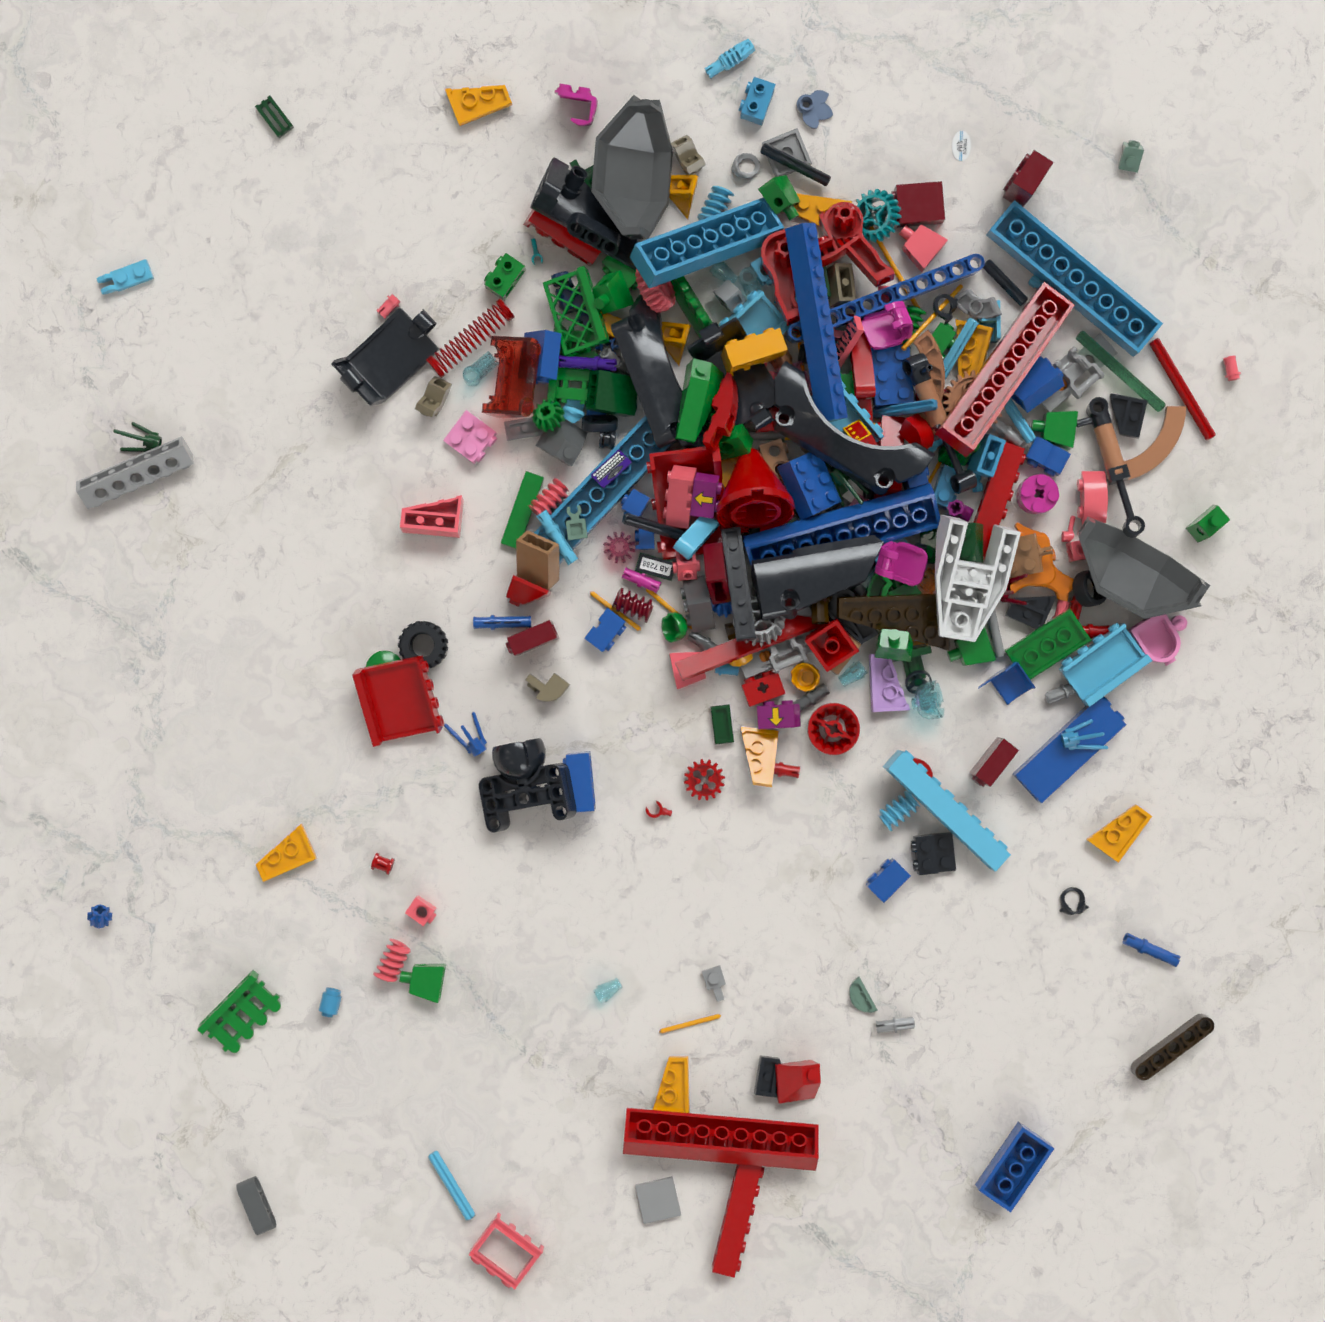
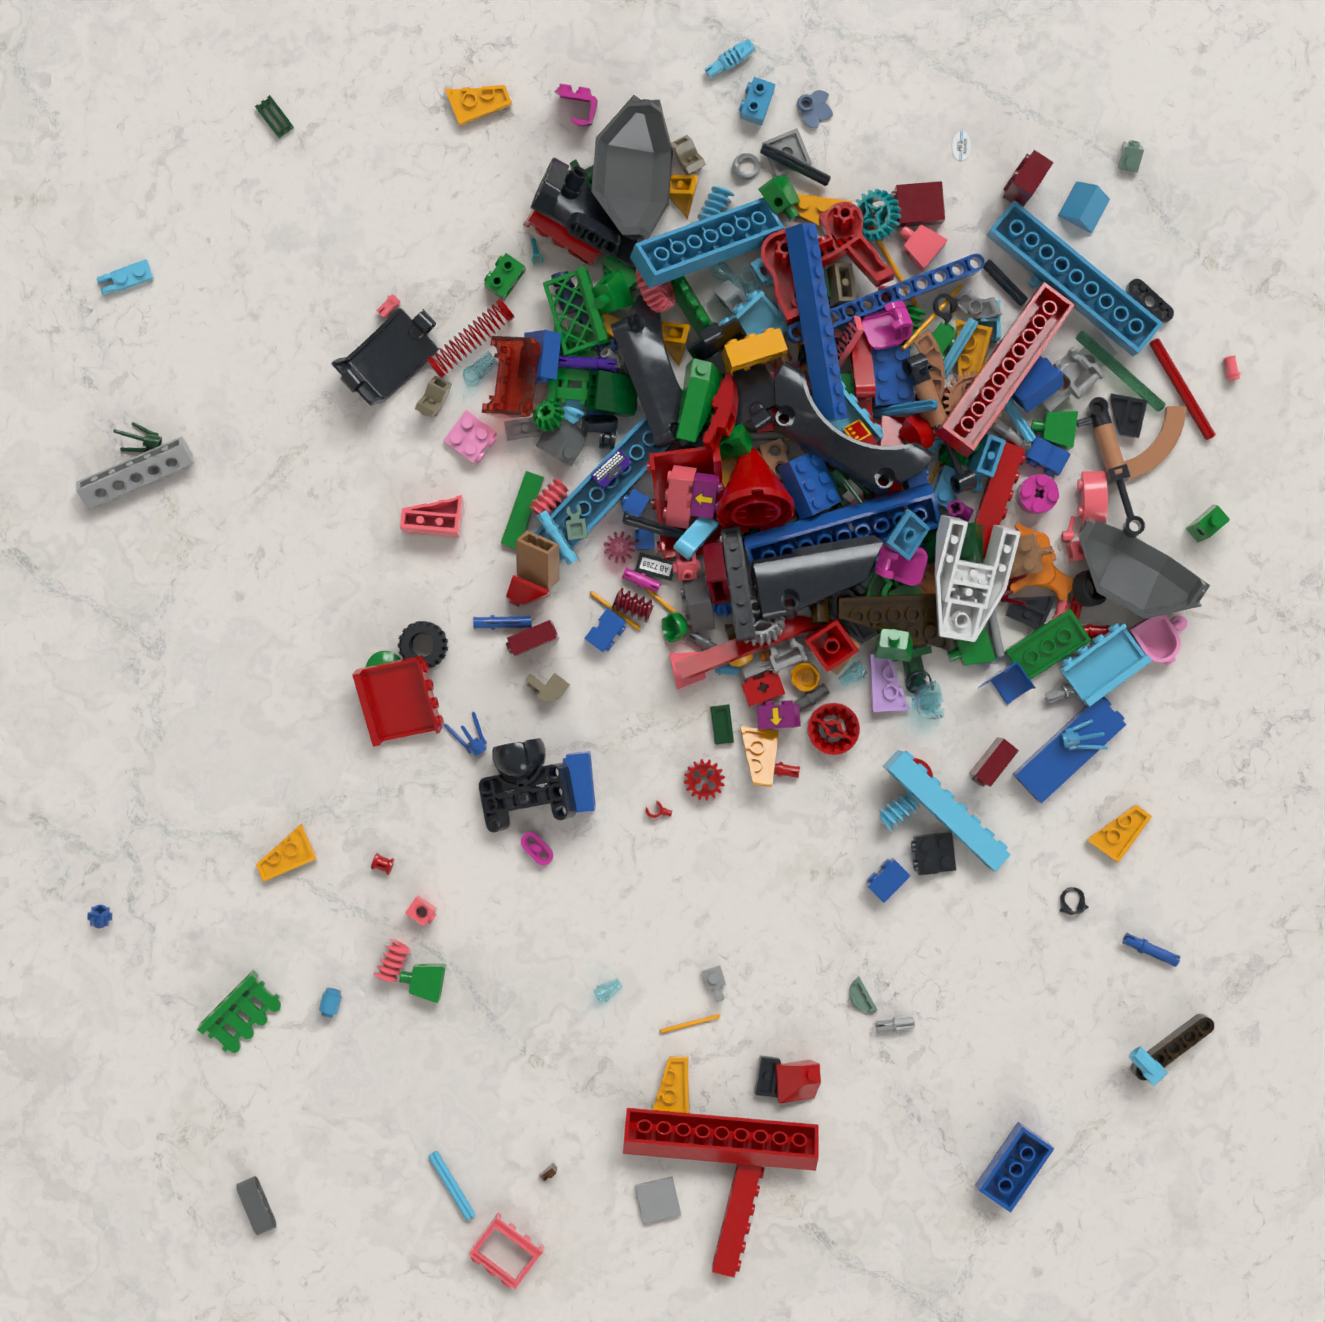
(535, 849): none -> dark pink plate
(549, 1172): none -> reddish brown tile
(907, 535): none -> dark azure slope
(1084, 206): none -> dark azure slope
(1150, 1068): none -> medium azure piece
(1158, 300): none -> black beam

